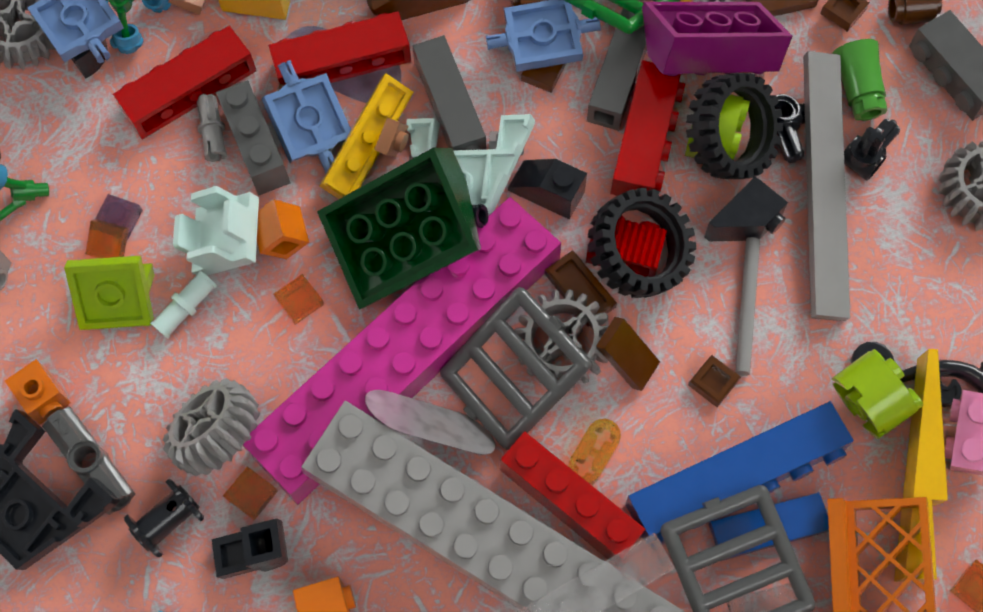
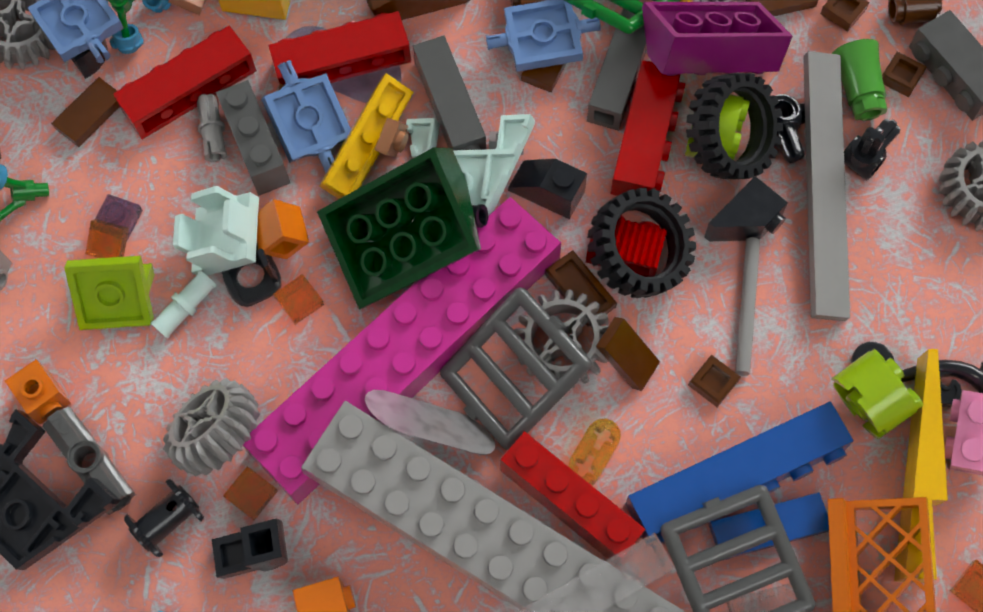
(87, 112): none -> reddish brown tile
(250, 296): none -> black piece
(903, 74): none -> reddish brown tile

